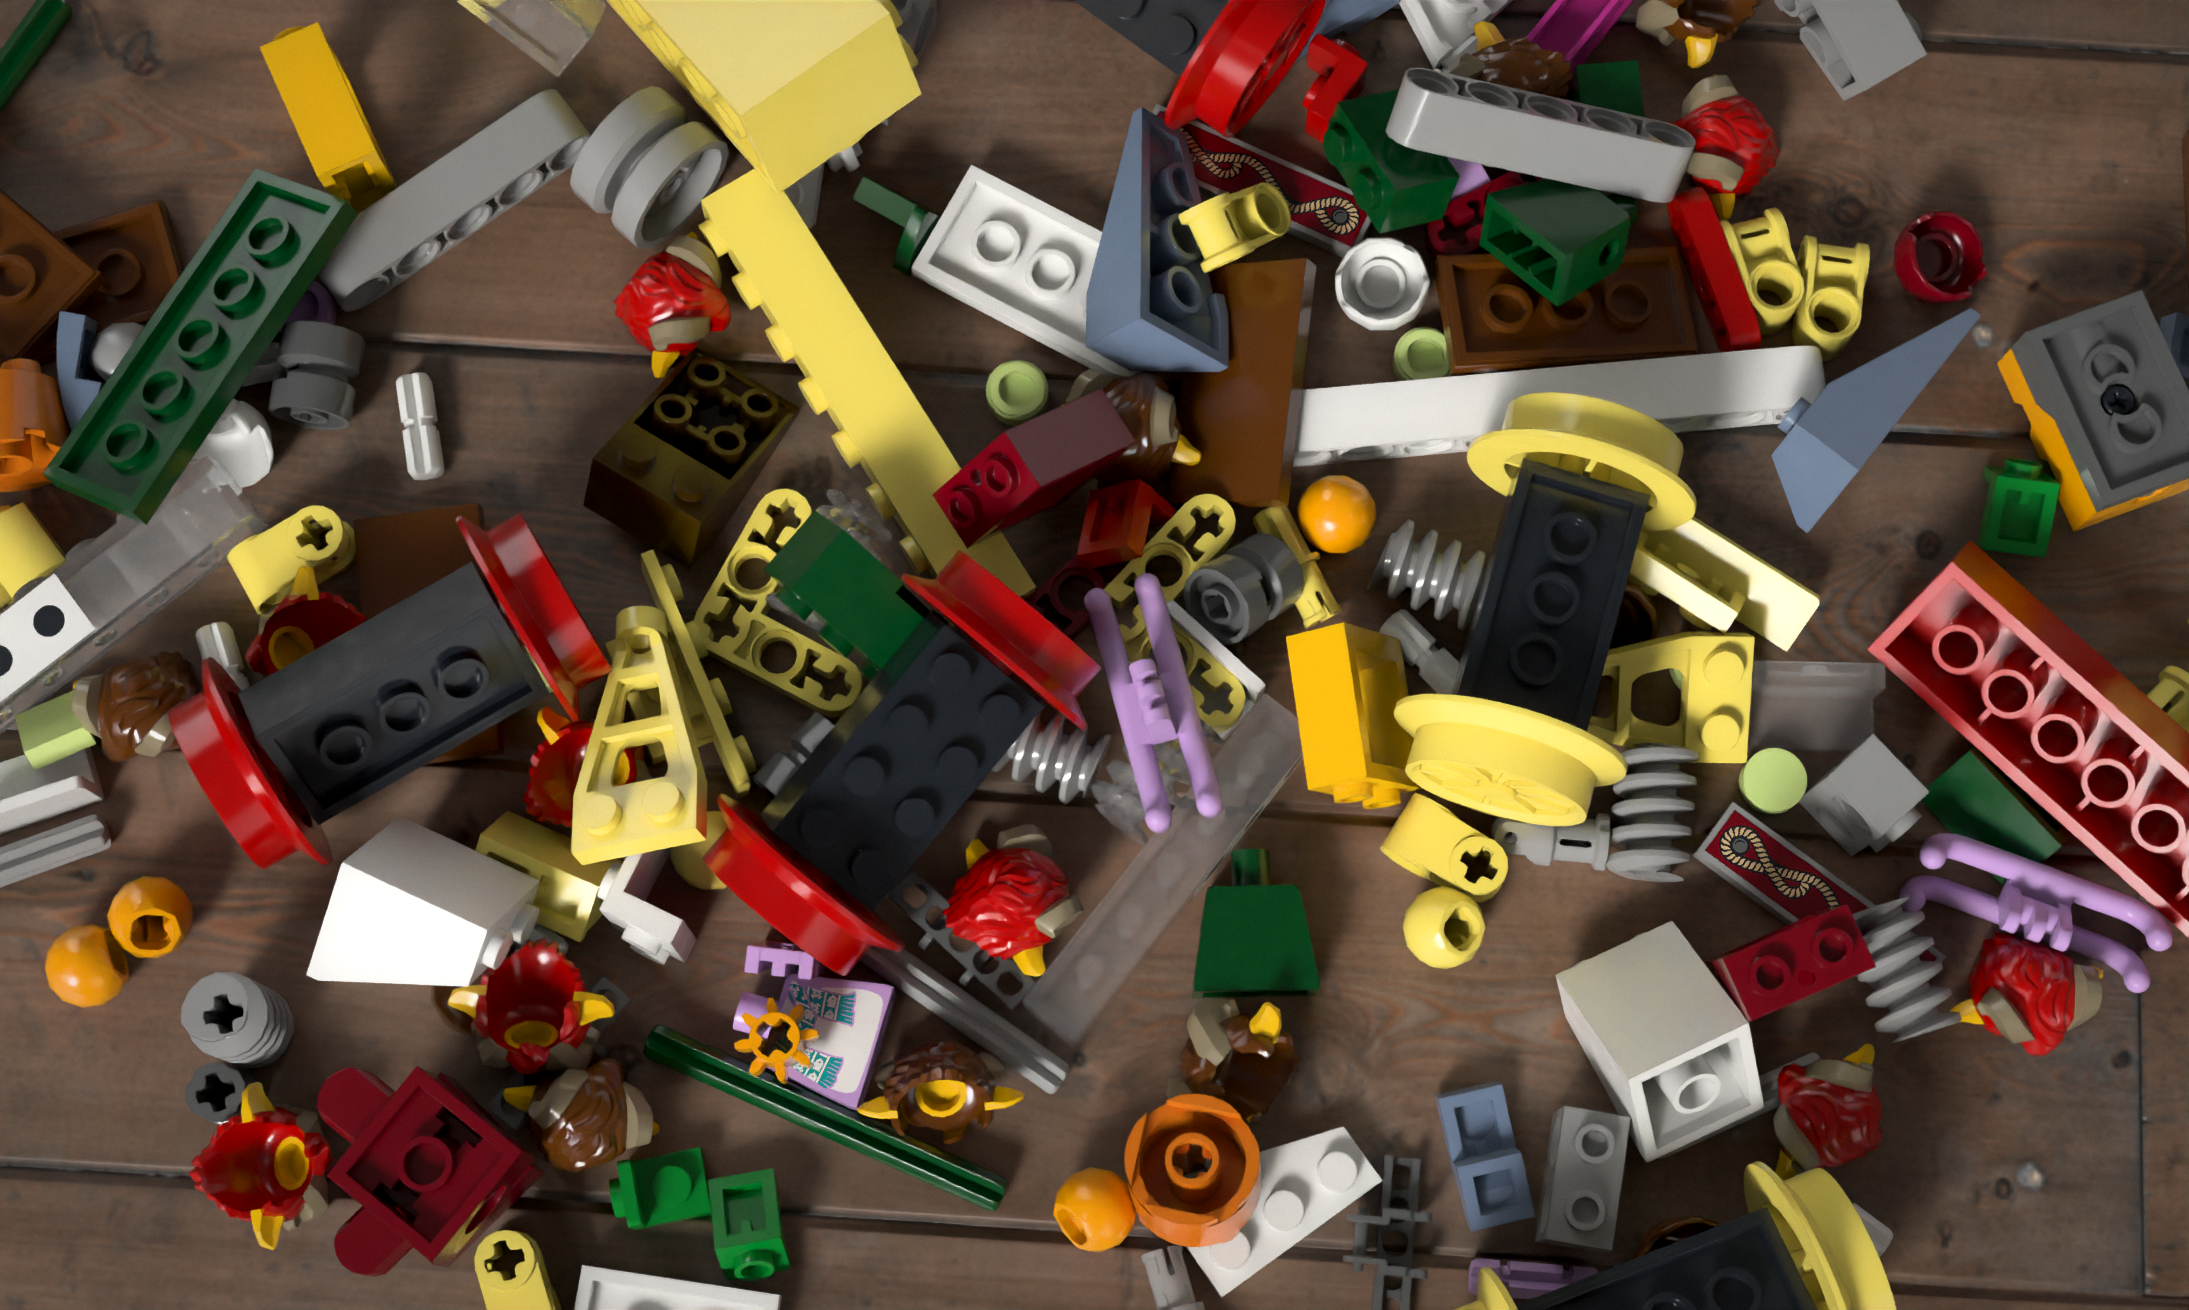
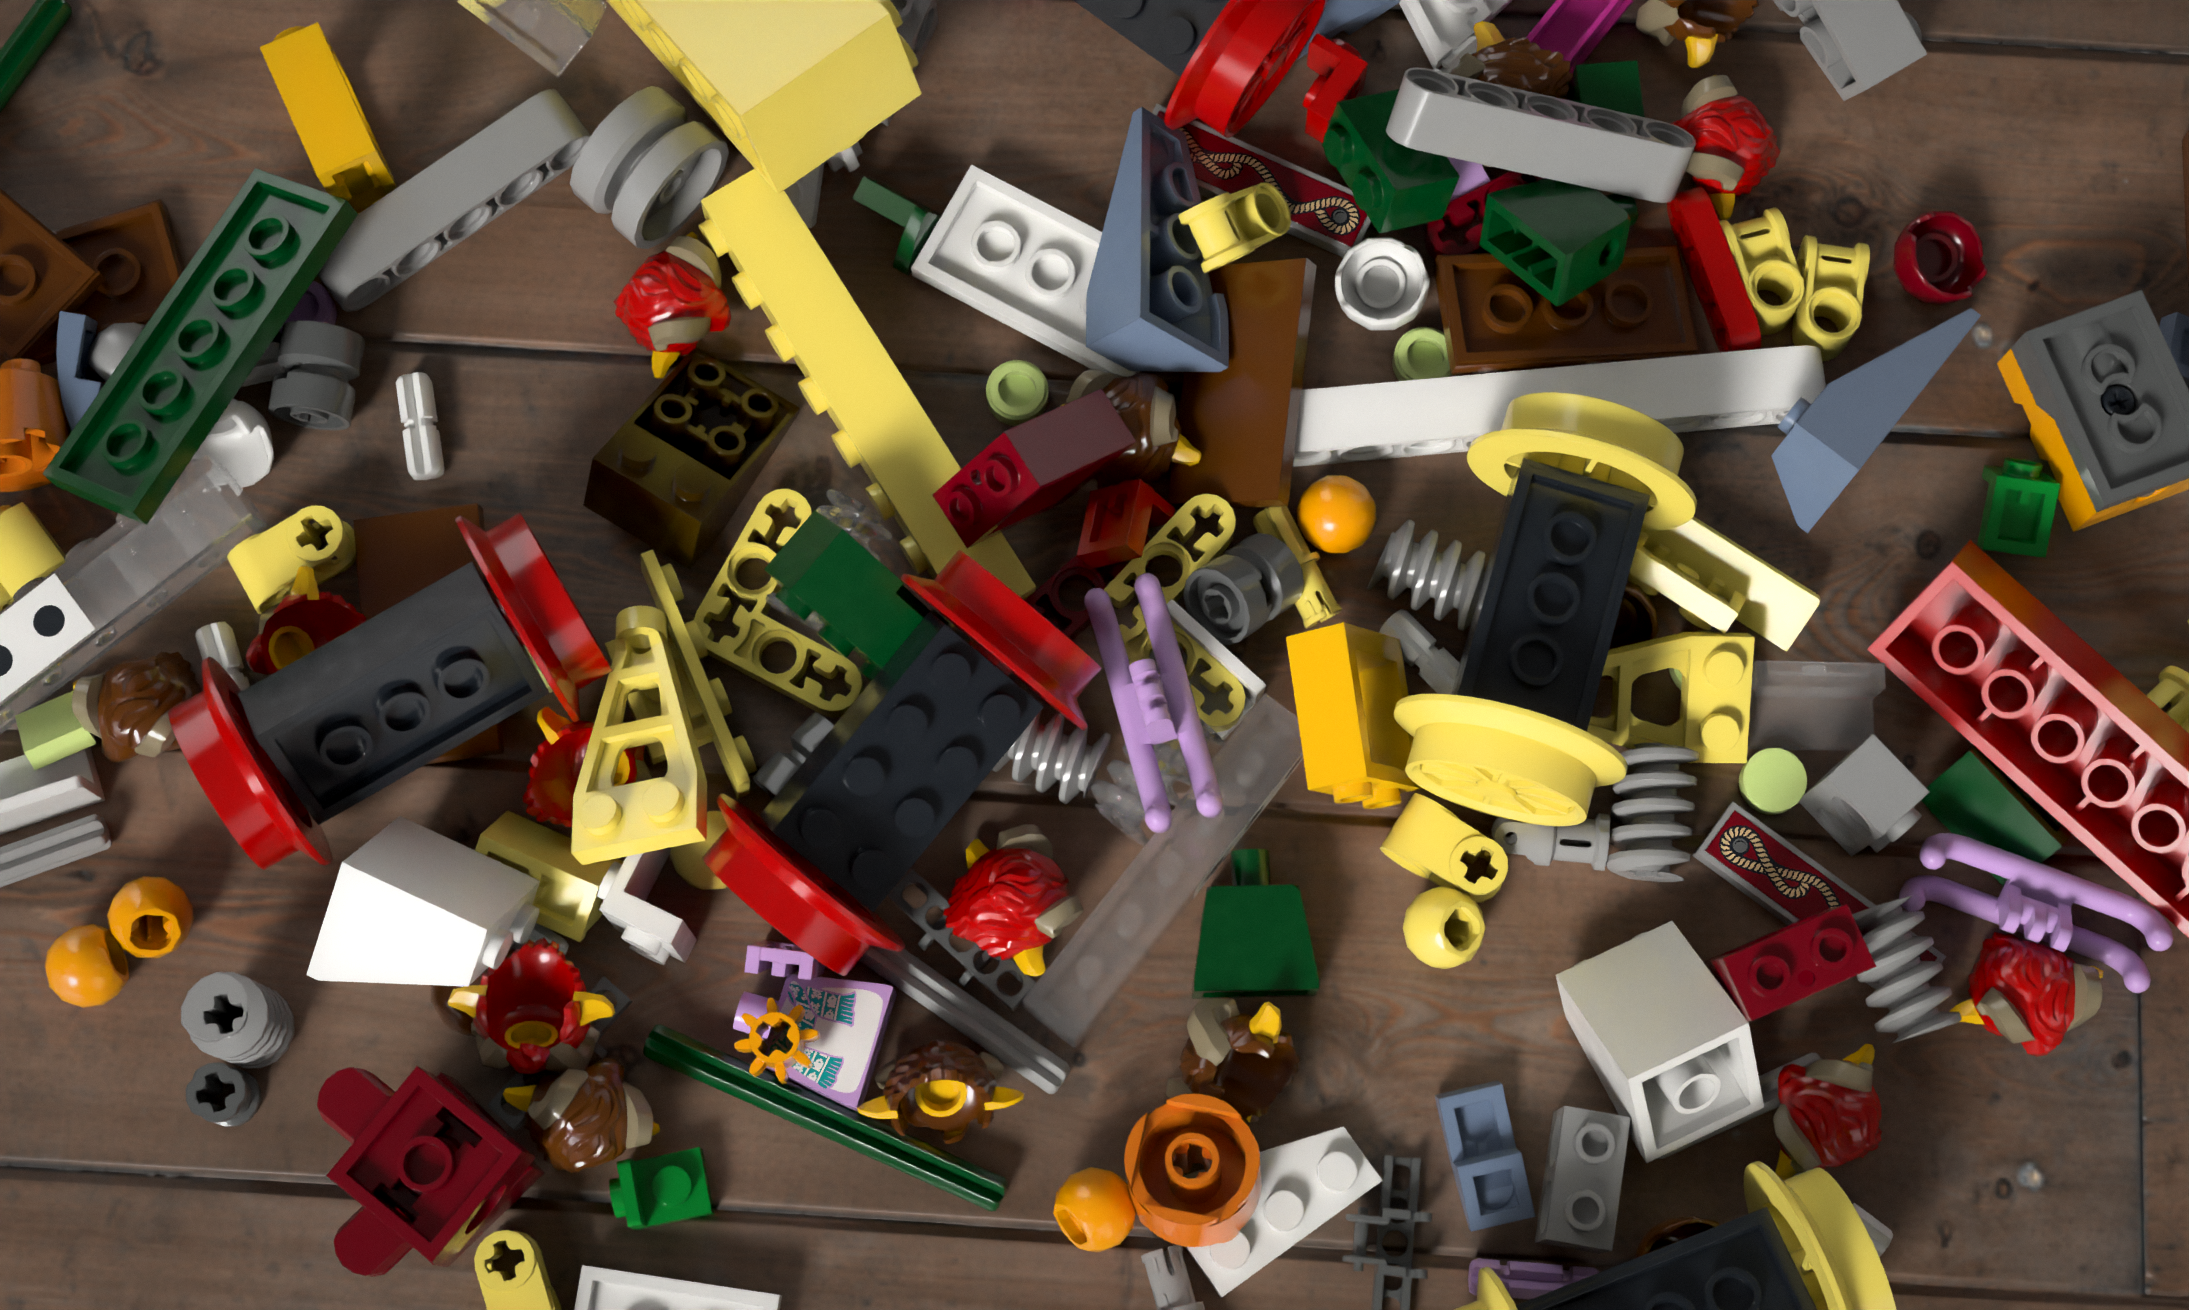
(267, 1166): red hair -> none
(748, 1225): green bracket -> none

